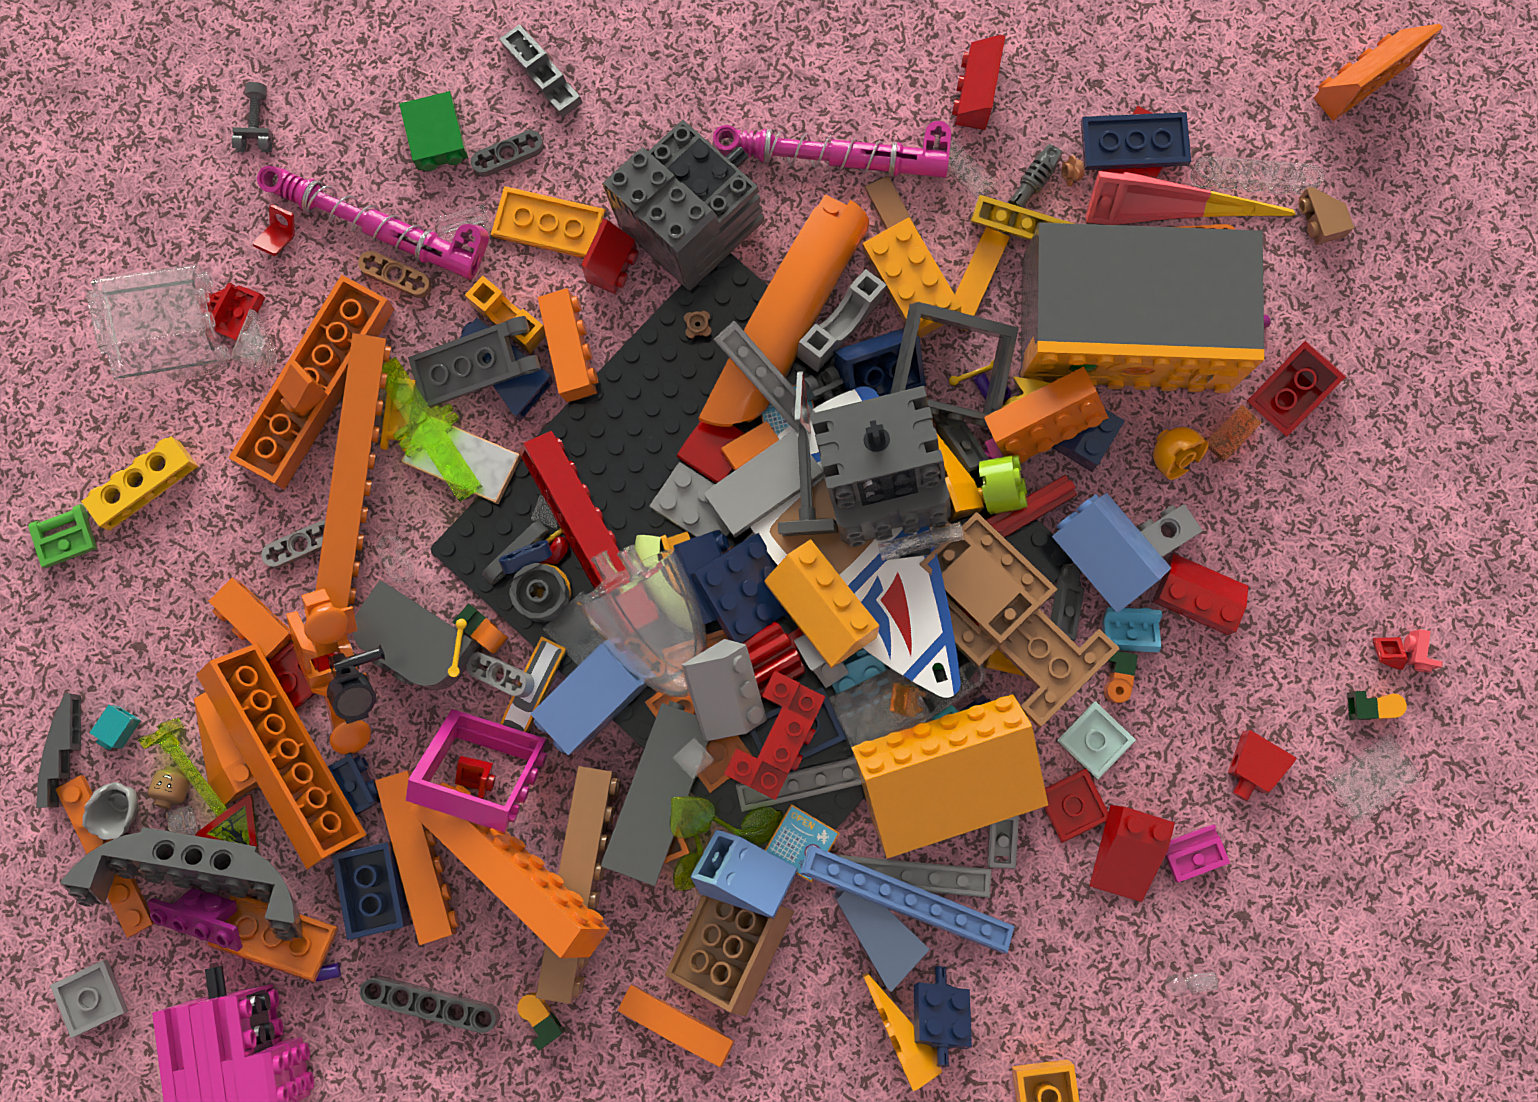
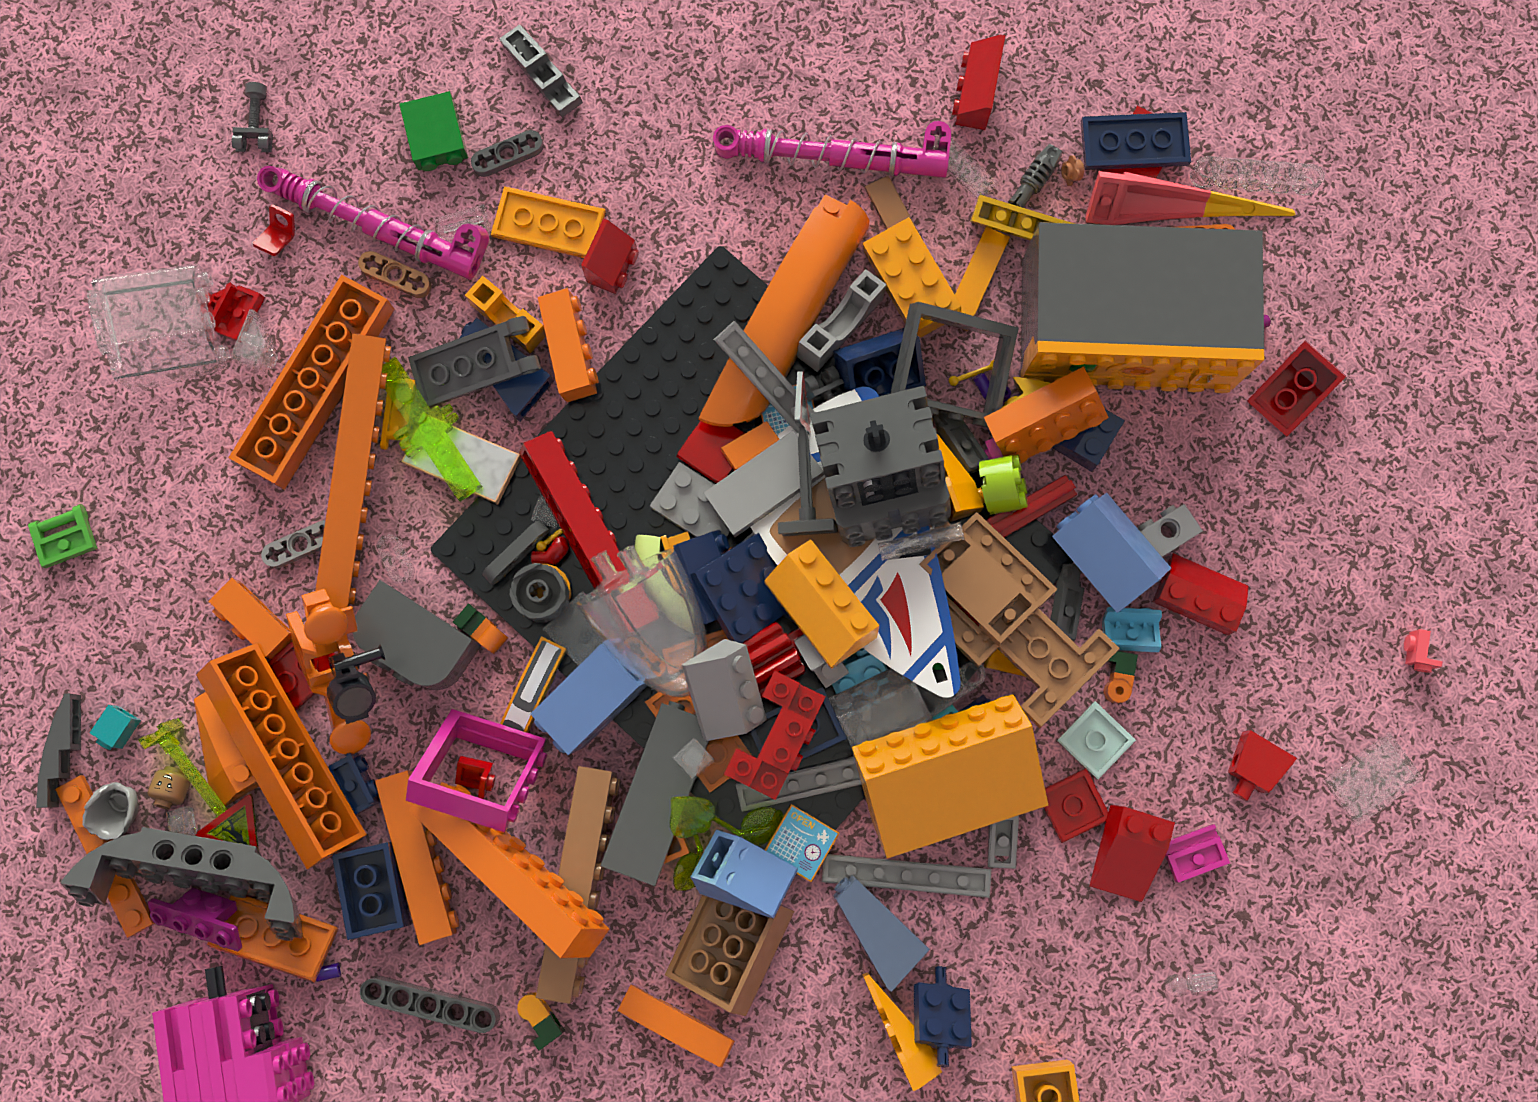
(89, 998): light grey plate -> none
(100, 499): yellow brick -> none
(300, 390): orange slope -> none
(454, 671): yellow hinge -> none
(510, 673): light grey beam -> none
(525, 556): dark blue beam -> none
(685, 203): dark grey piece -> none
(692, 318): medium nougat plate -> none
(905, 699): clear orange tile -> none
(907, 899): medium blue tile -> none
(1178, 449): light orange cylinder -> none
(1233, 433): clear orange plate -> none
(1326, 216): medium nougat slope -> none
(1373, 69): orange slope -> none
(1375, 708): leg -> none
(1391, 652): red slope -> none

